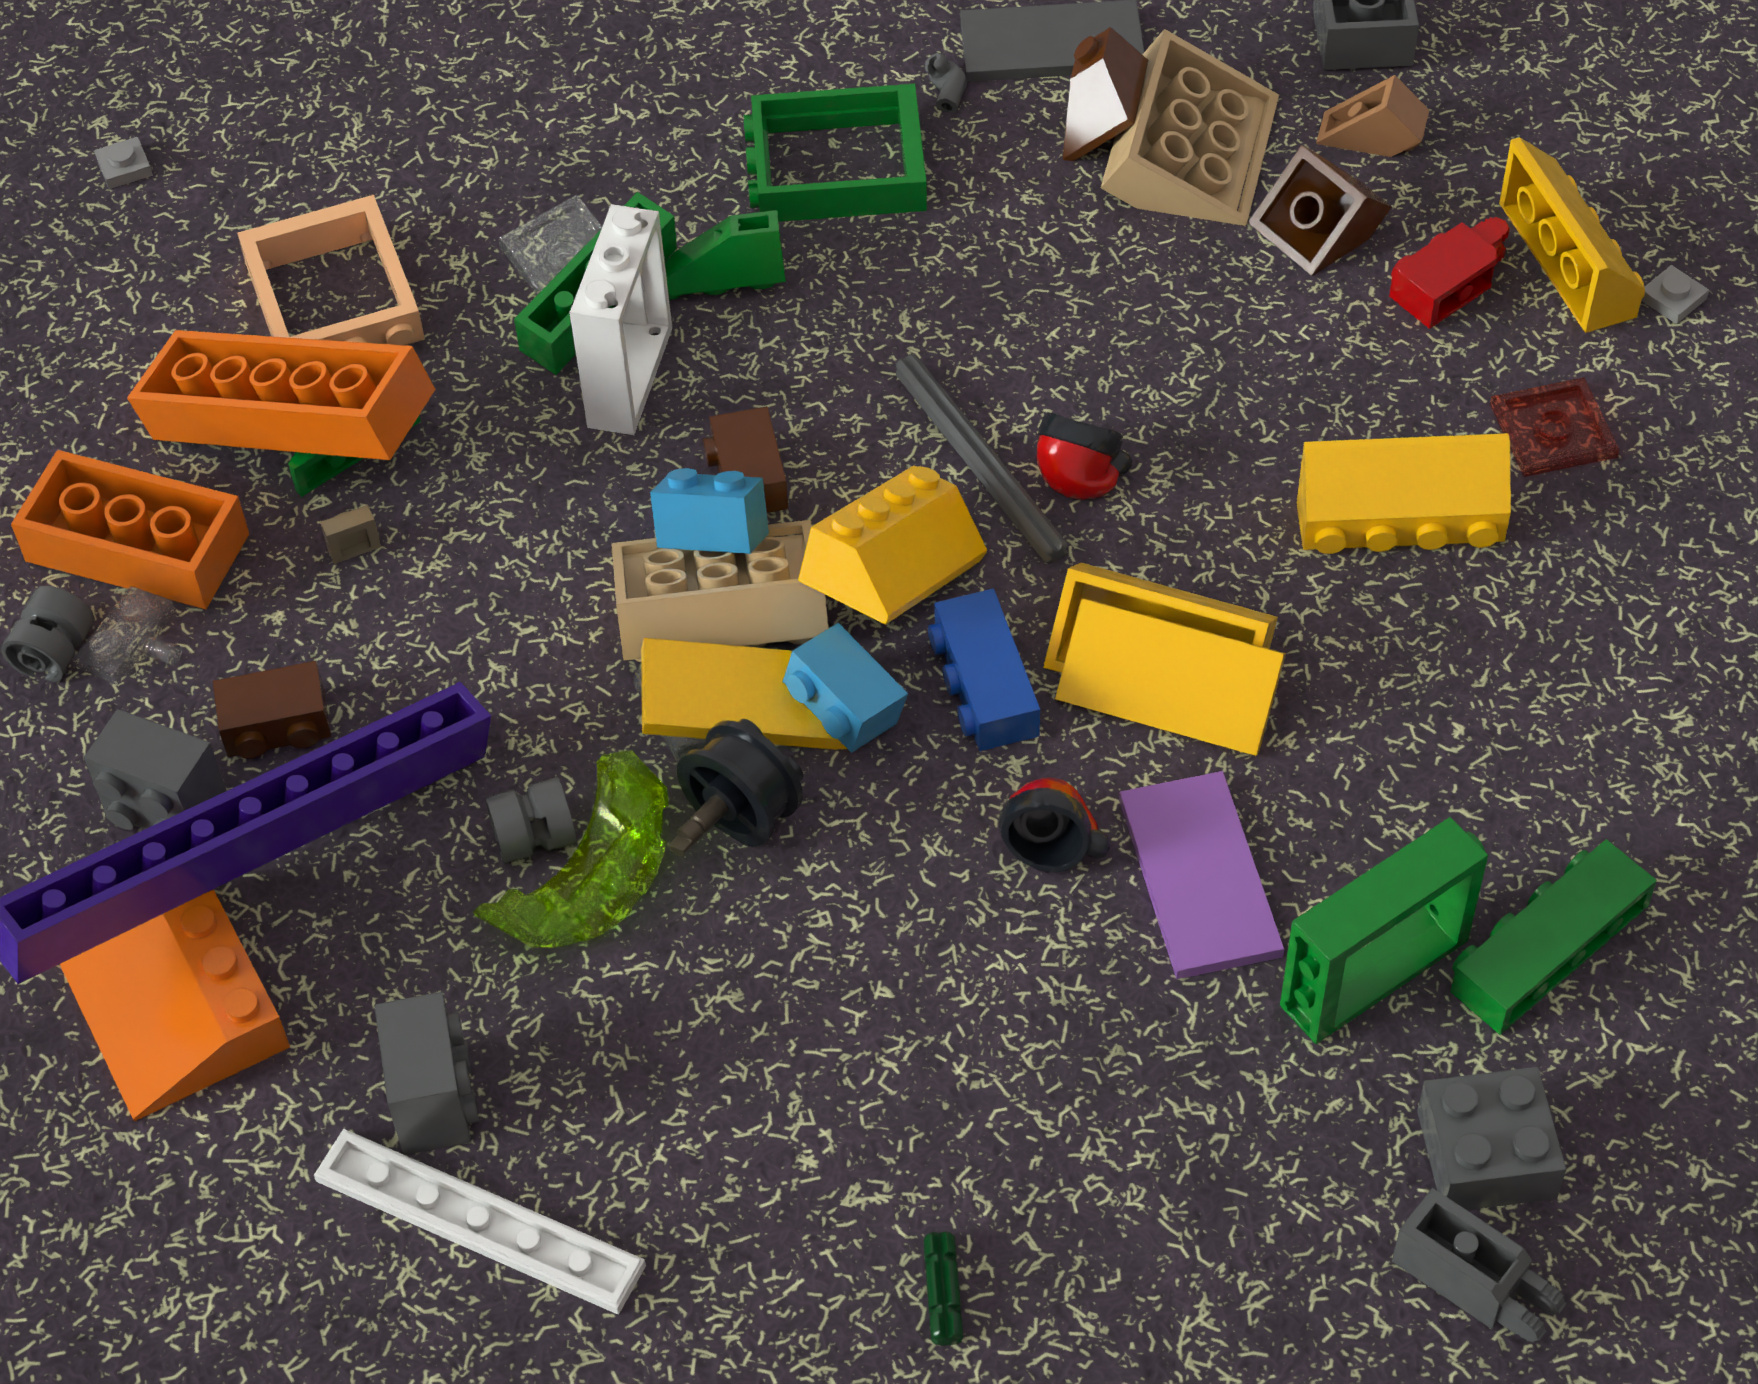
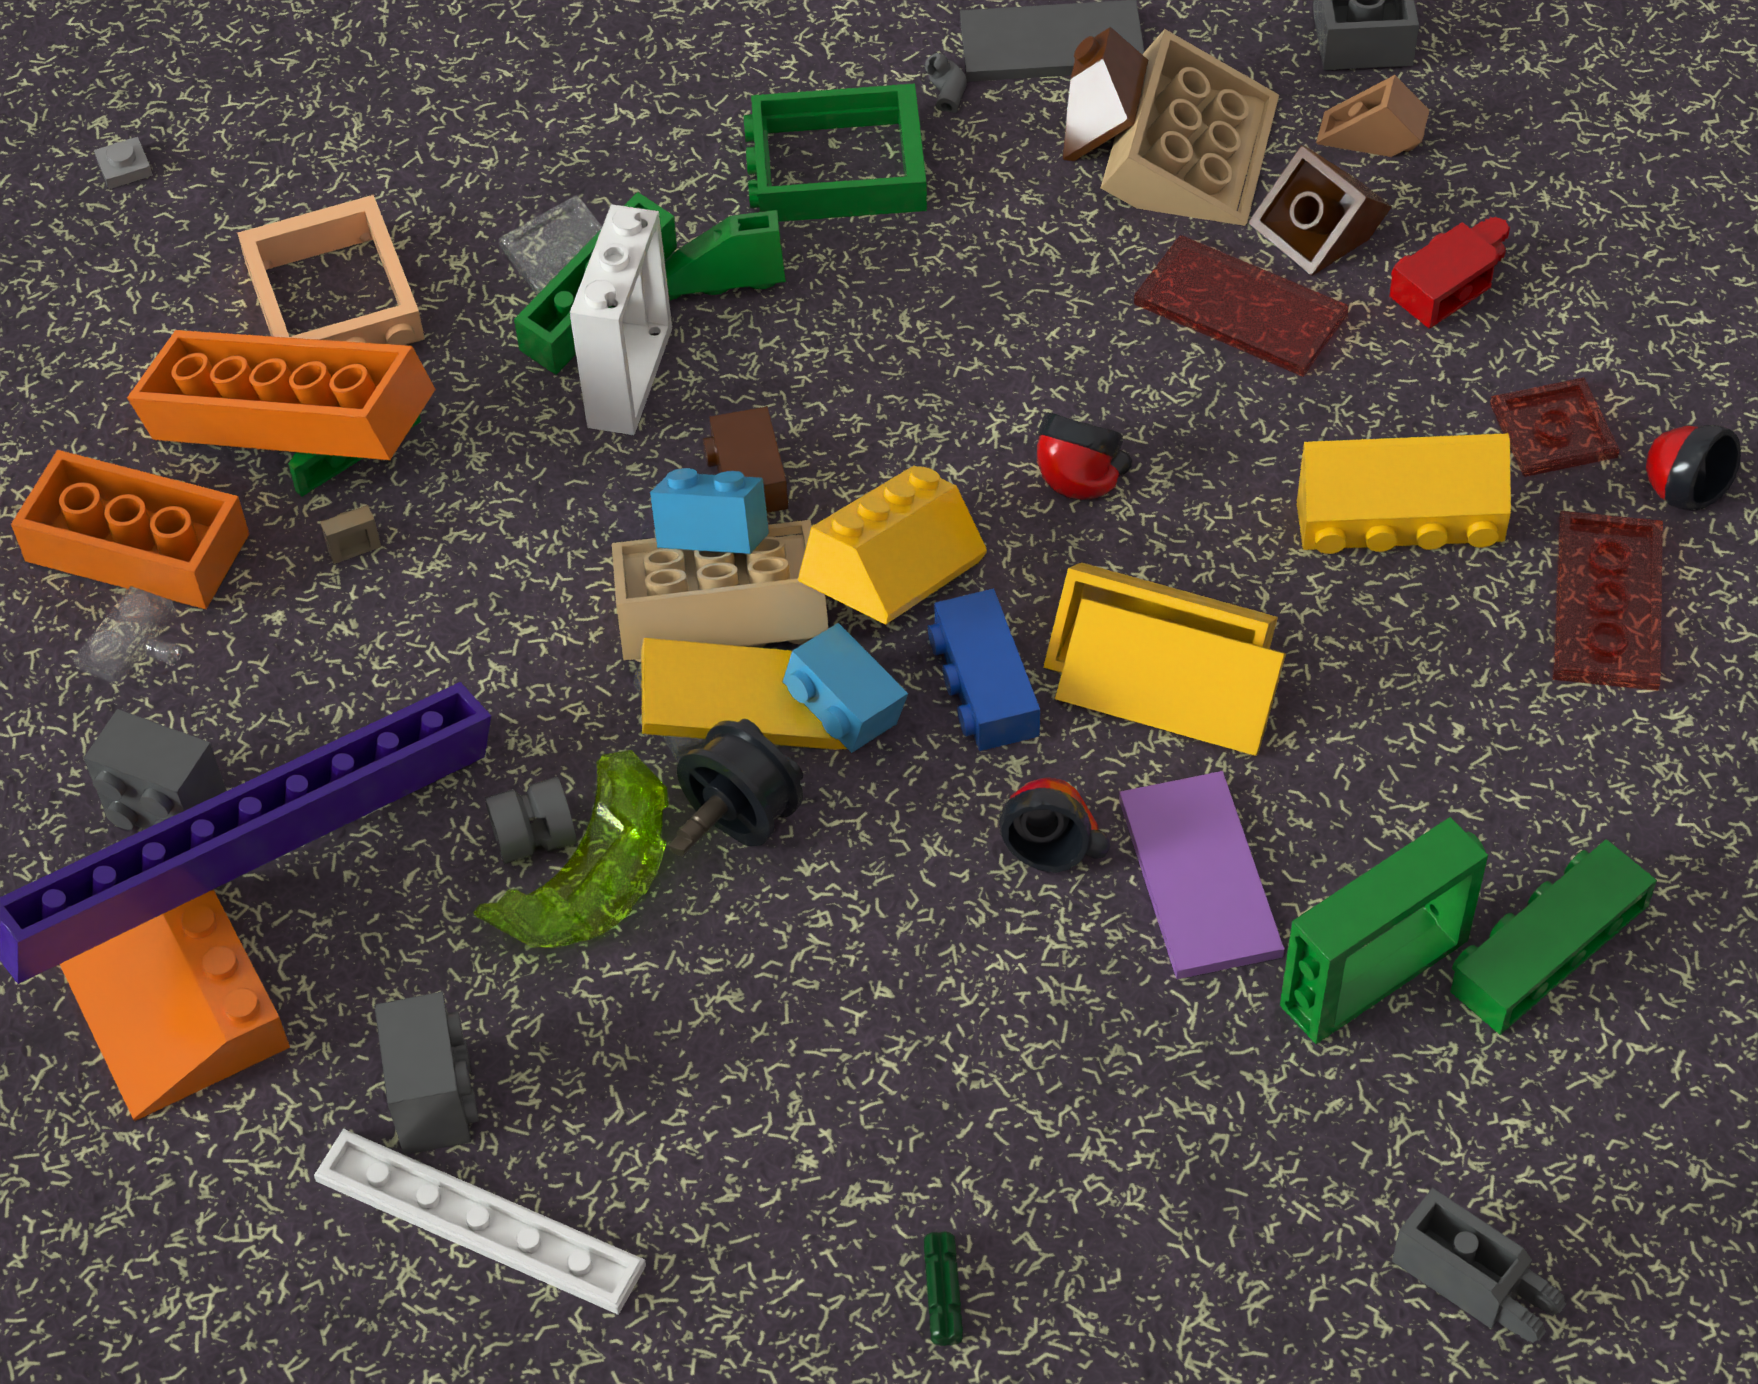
(48, 633): dark grey wheel -> none
(271, 710): reddish brown brick -> none
(981, 459): dark grey axle -> none
(1241, 305): none -> clear red tile
(1491, 1138): dark grey brick -> none
(1568, 239): yellow slope -> none
(1608, 600): none -> clear red tile
(1674, 294): light grey plate -> none
(1693, 465): none -> black piece

